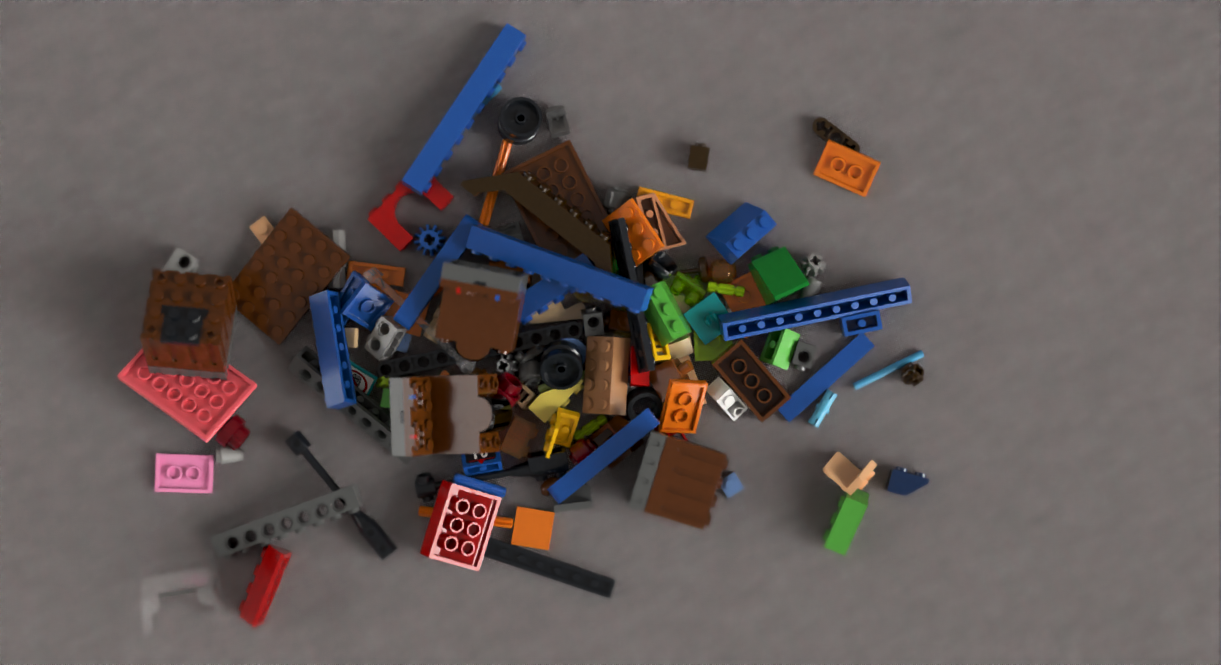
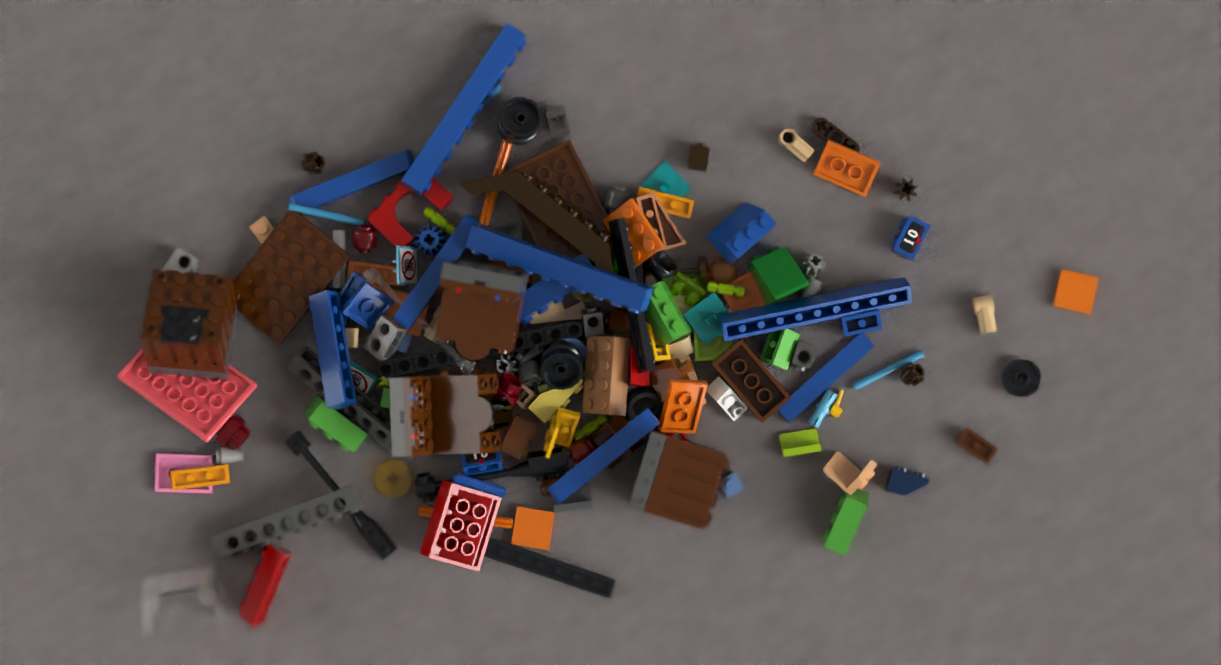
(200, 477): none -> light orange tile
(312, 163): none -> dark brown gear
(325, 214): none -> dark azure bar
(334, 424): none -> bright green wedge
(354, 181): none -> blue beam
(364, 238): none -> dark red head
(386, 487): none -> clear yellow plate
(406, 265): none -> piece
(440, 221): none -> lime axle
(666, 181): none -> teal piece
(797, 146): none -> tan piece
(799, 442): none -> lime panel
(835, 409): none -> yellow hand
(903, 194): none -> dark brown gear
(910, 237): none -> brick
(976, 445): none -> reddish brown plate
(983, 308): none -> tan piece
(1032, 379): none -> black plate
(1075, 291): none -> orange tile

